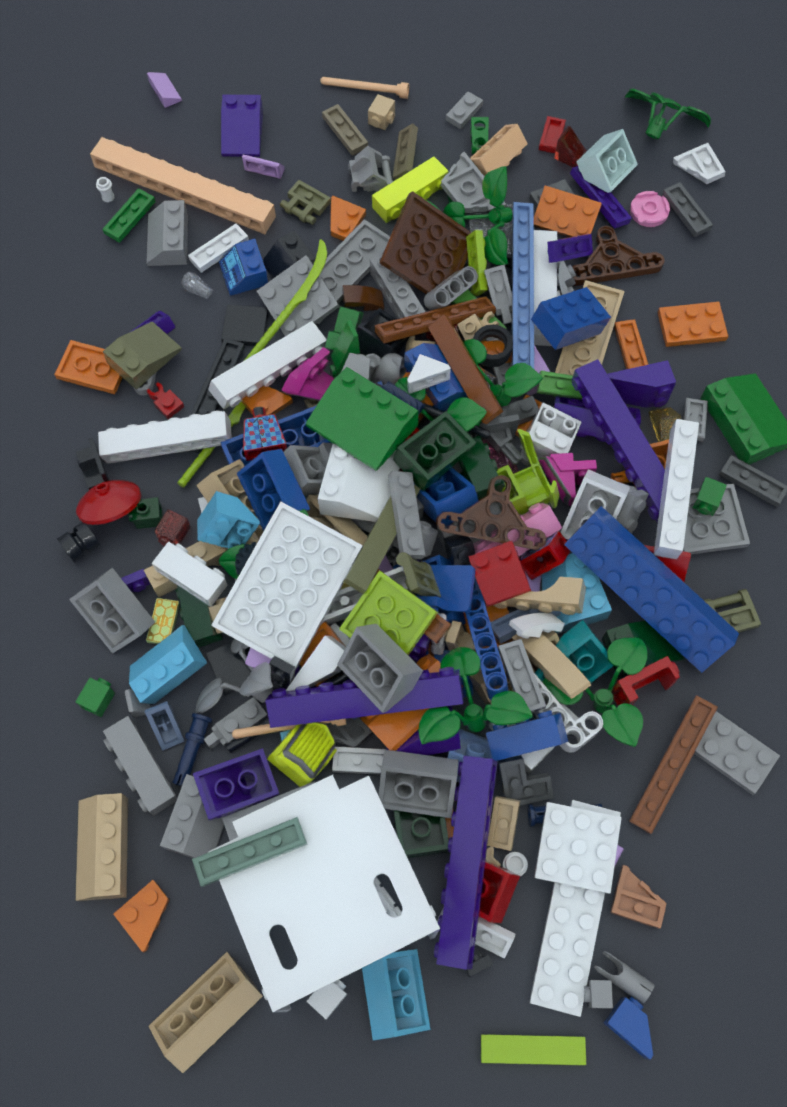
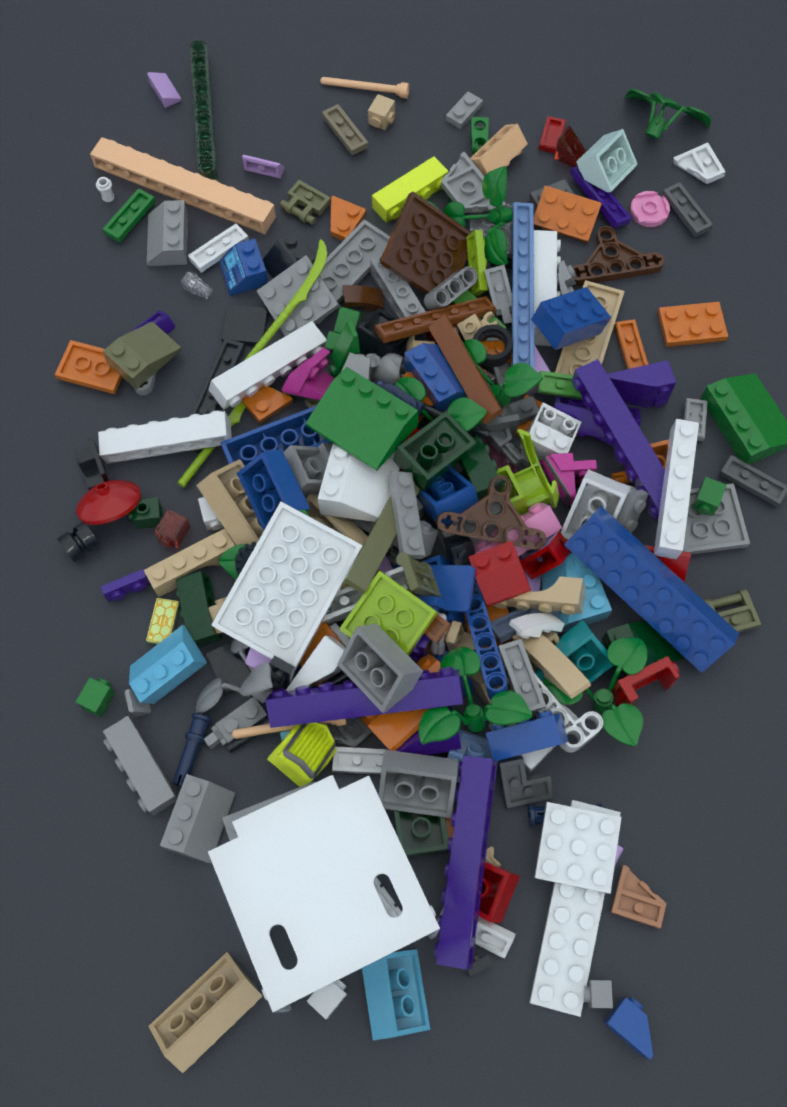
(102, 847): tan slope -> none
(112, 610): light grey slope -> none
(142, 914): orange wing -> none
(164, 725): sand blue slope -> none
(166, 402): red plate -> none
(190, 573): white brick -> none
(203, 110): none -> clear green beam
(226, 522): medium azure slope -> none
(235, 784): dark purple slope -> none
(241, 125): dark purple slope -> none
(249, 852): sand green tile -> none
(262, 434): torso -> none
(365, 170): light grey piece -> none
(405, 151): dark tan plate -> none
(427, 373): white slope -> none
(503, 823): tan plate -> none
(515, 863): white plate -> none
(533, 1049): lime tile -> none
(570, 248): dark purple plate -> none
(628, 979): light grey piece -> none
(663, 421): clear yellow slope -> none
(673, 764): dark orange tile -> none
(736, 753): light grey plate -> none

